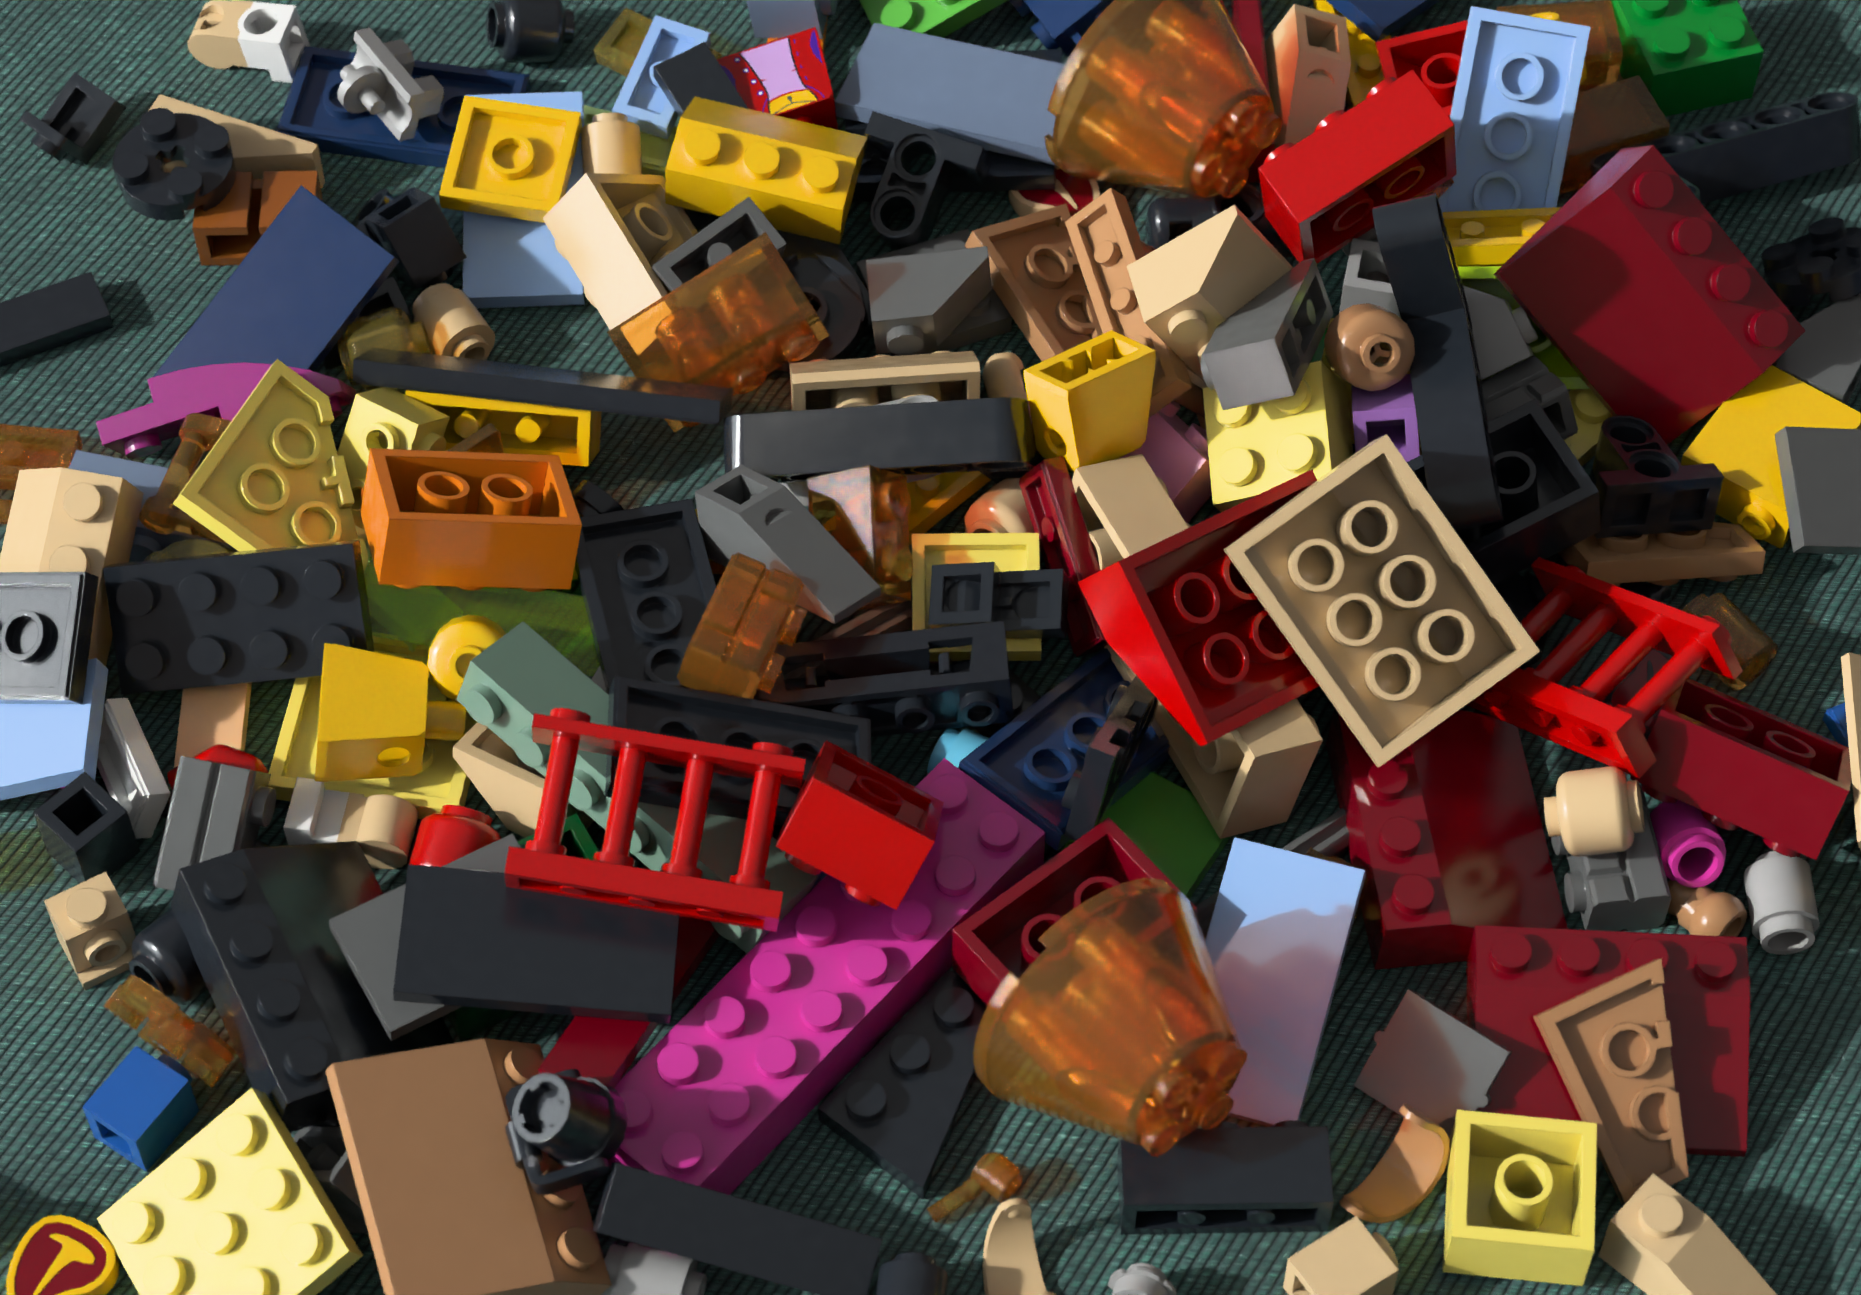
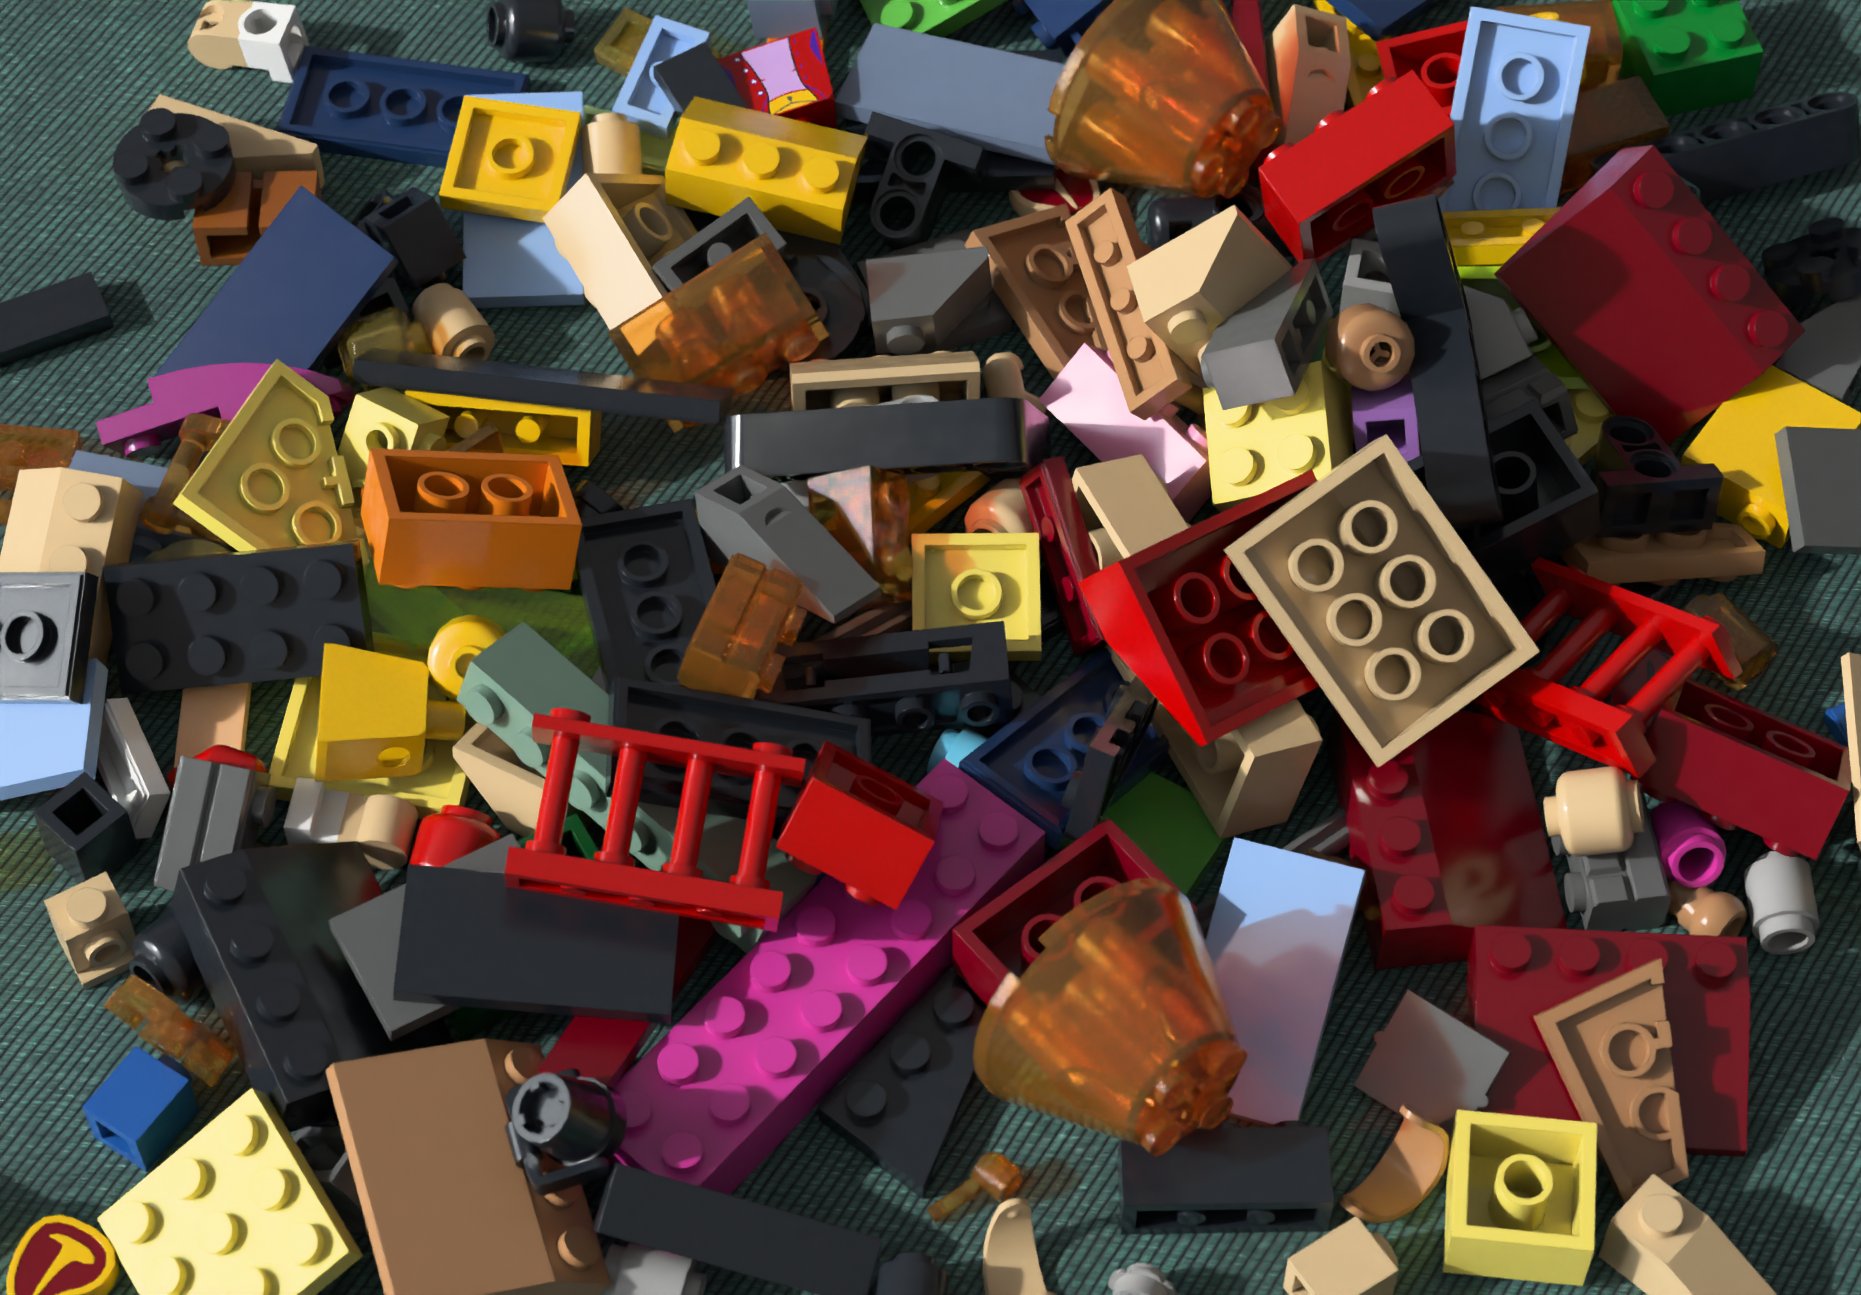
(75, 121): black bracket -> none
(384, 85): light grey hips -> none
(975, 593): black slope -> none
(1092, 400): yellow torso -> none

